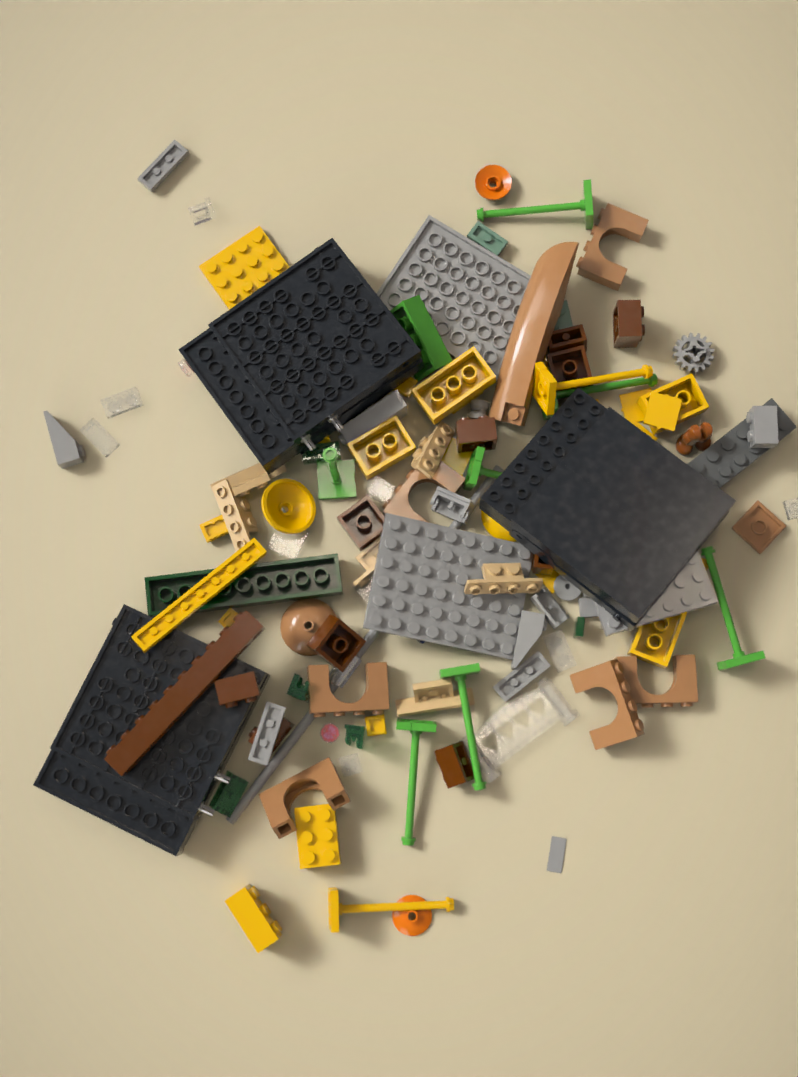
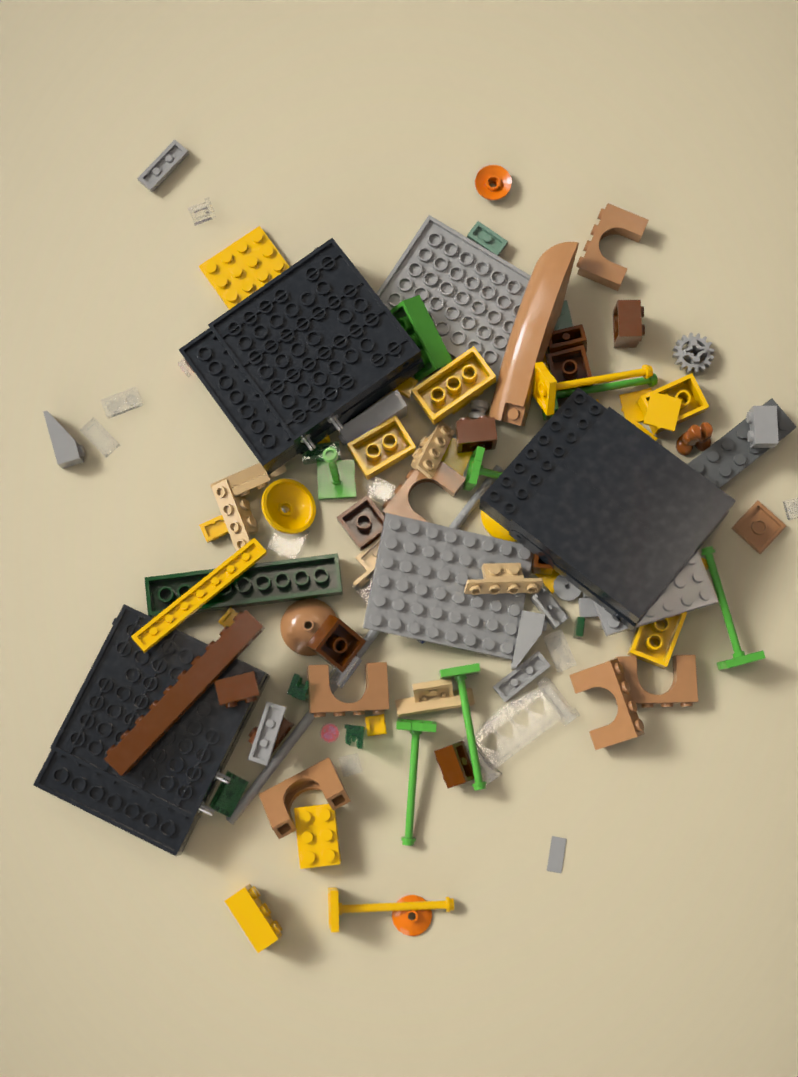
(451, 505): light grey hinge -> none
(584, 205): bright green tile -> none

